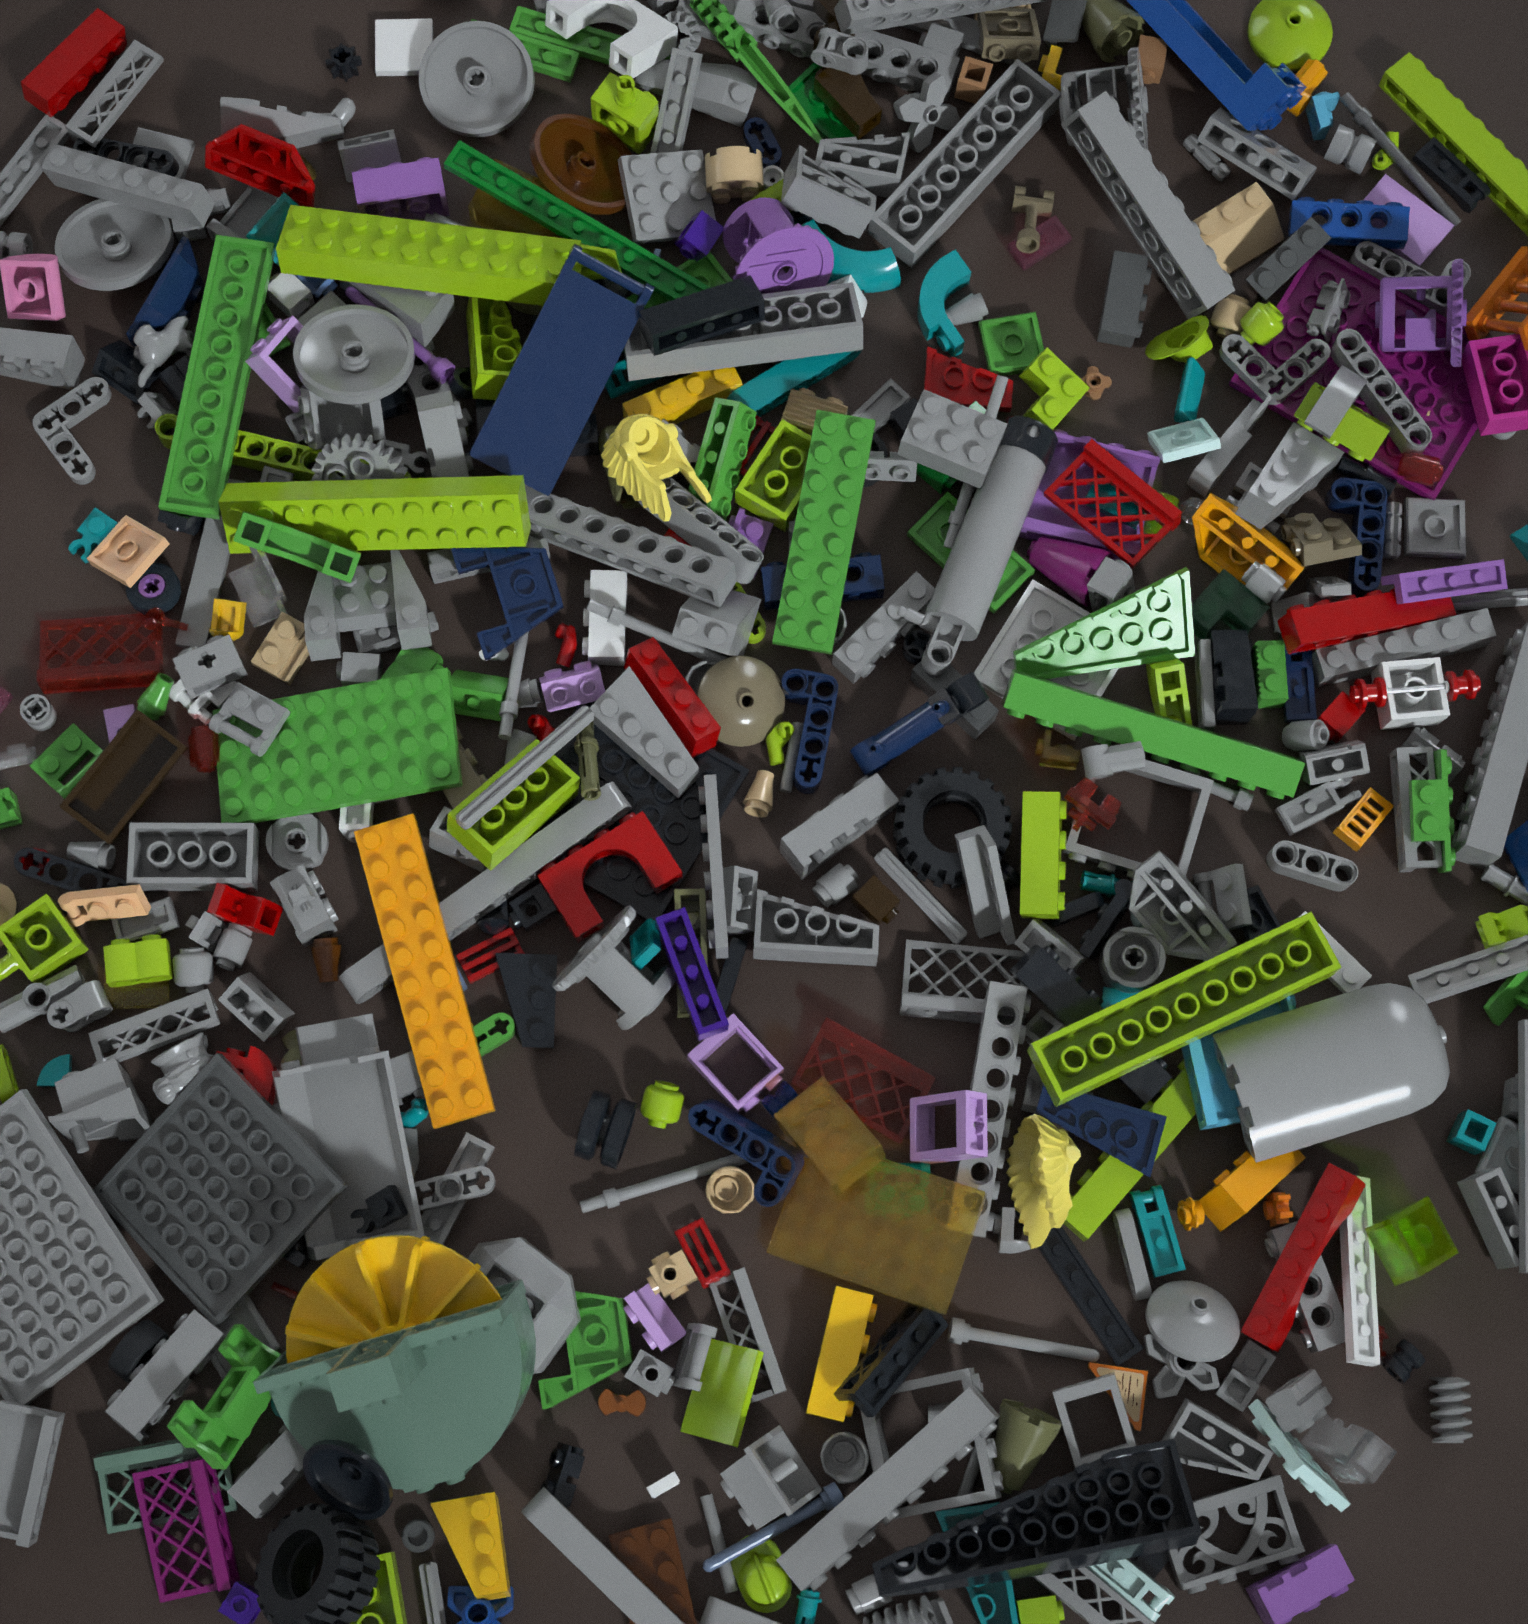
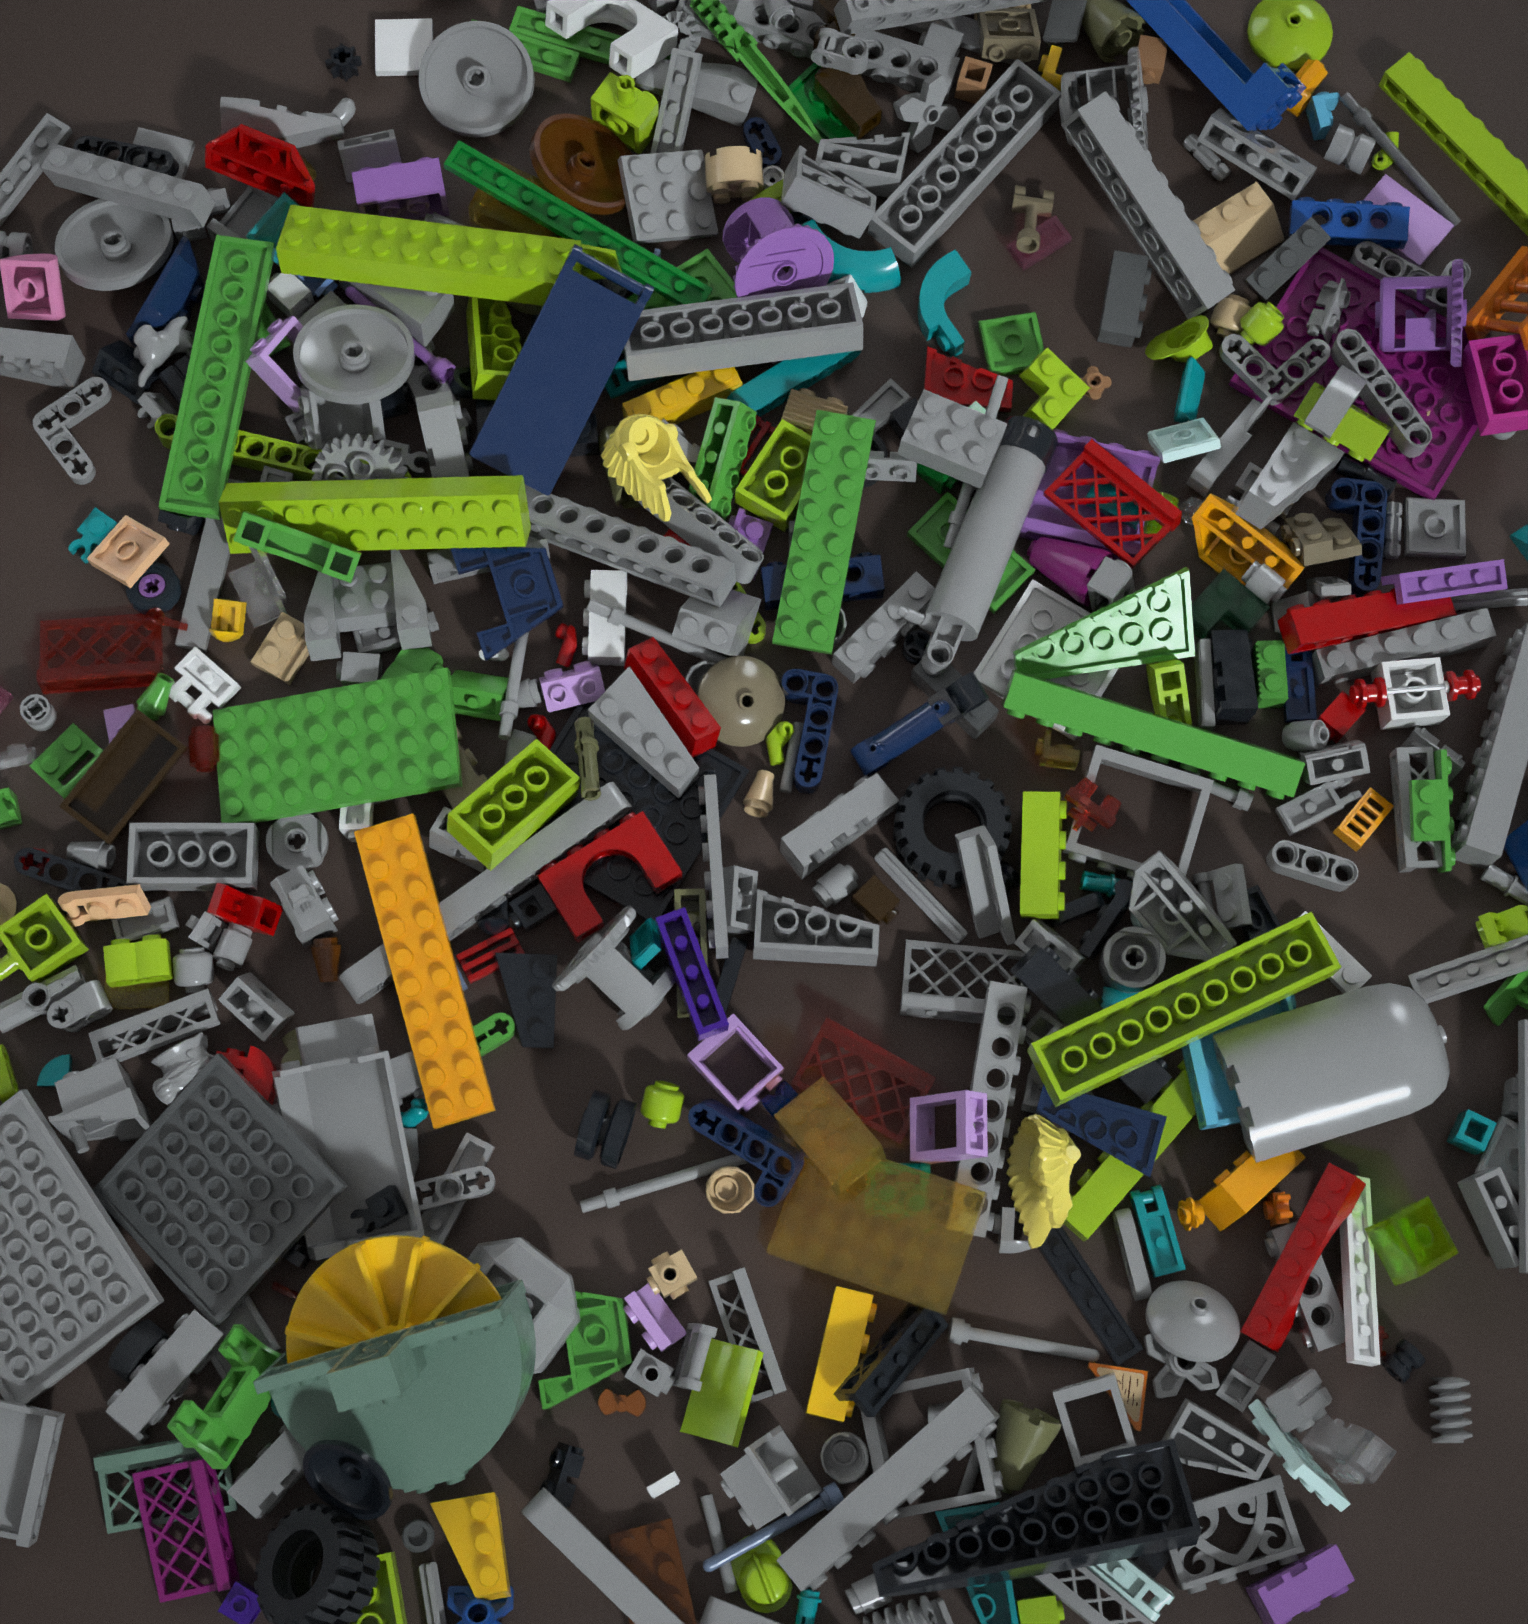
(74, 63): red brick -> none
(109, 92): light grey fence -> none
(225, 665): light grey brick -> none
(254, 710): light grey plate -> none
(524, 767): light grey axle -> none
(699, 236): dark purple brick -> none
(702, 315): black brick -> none
(714, 1276): red tile -> none
(967, 310): light grey cone -> none
(1104, 760): light grey piece -> none
(1420, 468): clear red brick -> none
(1451, 174): black plate -> none

